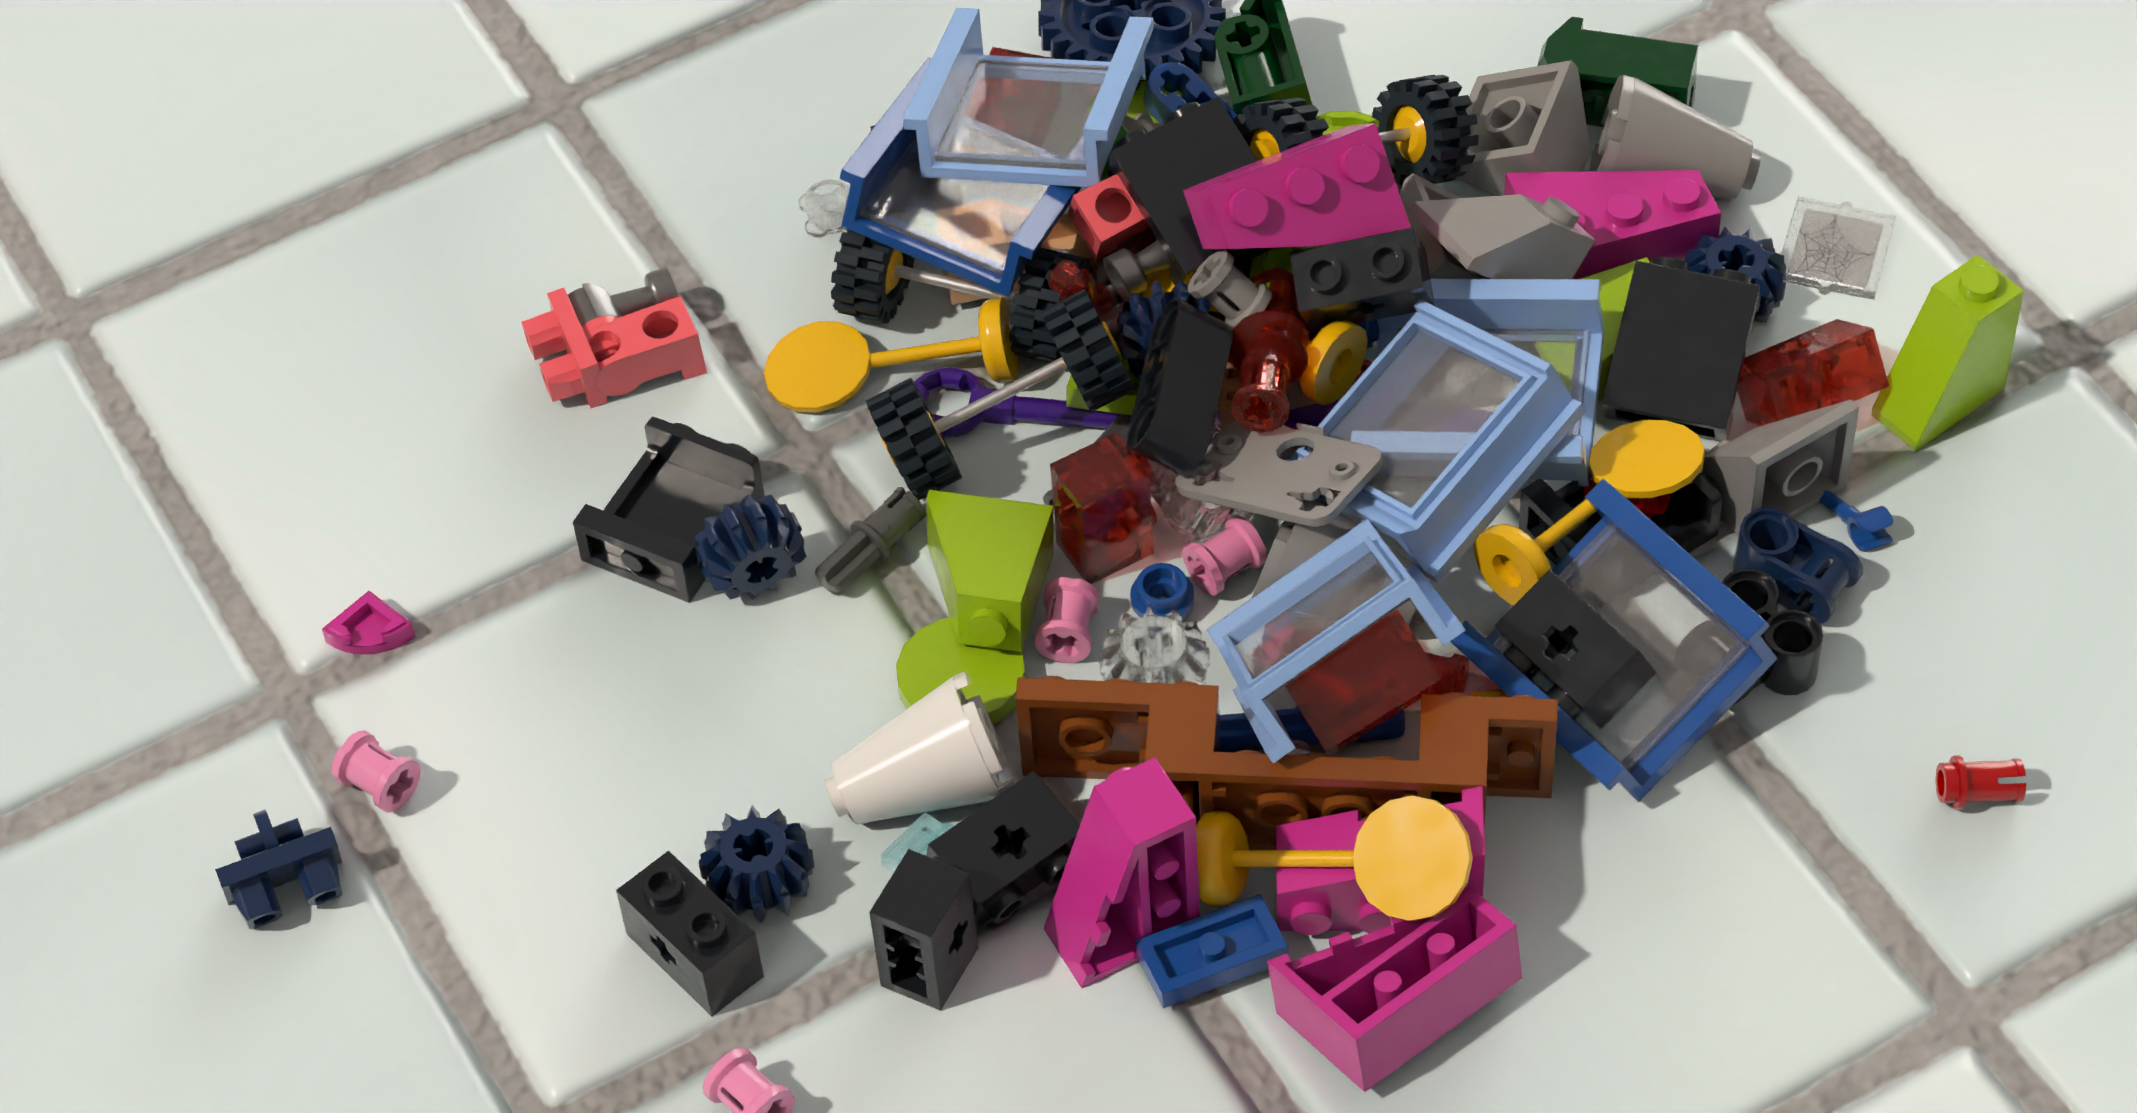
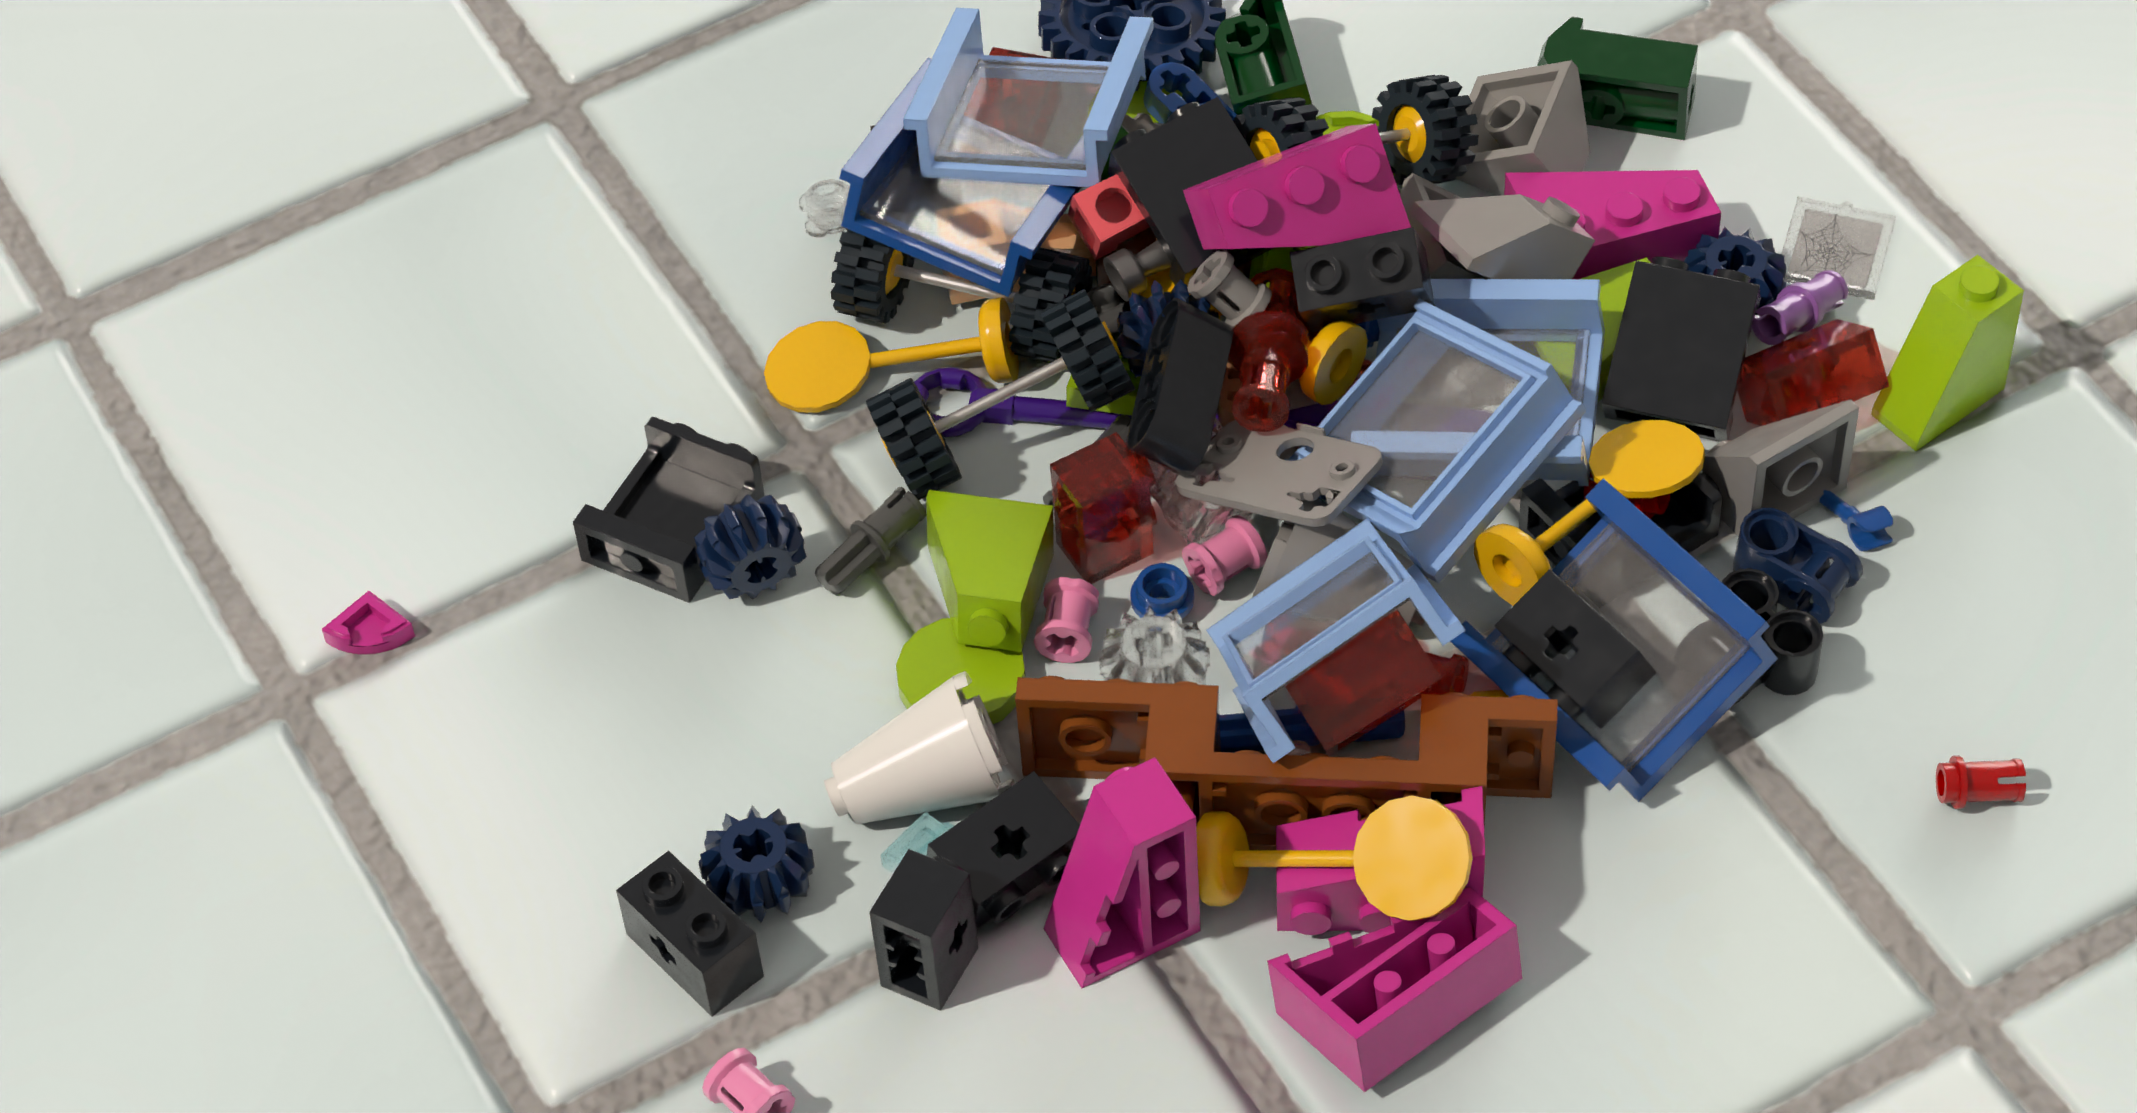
(275, 858): dark blue hips -> none
(376, 771): bright pink bush -> none
(614, 339): coral hips -> none
(1069, 280): clear red arm -> none
(1210, 950): blue plate -> none
(1659, 133): light grey cone -> none
(1799, 307): none -> medium lavender pin

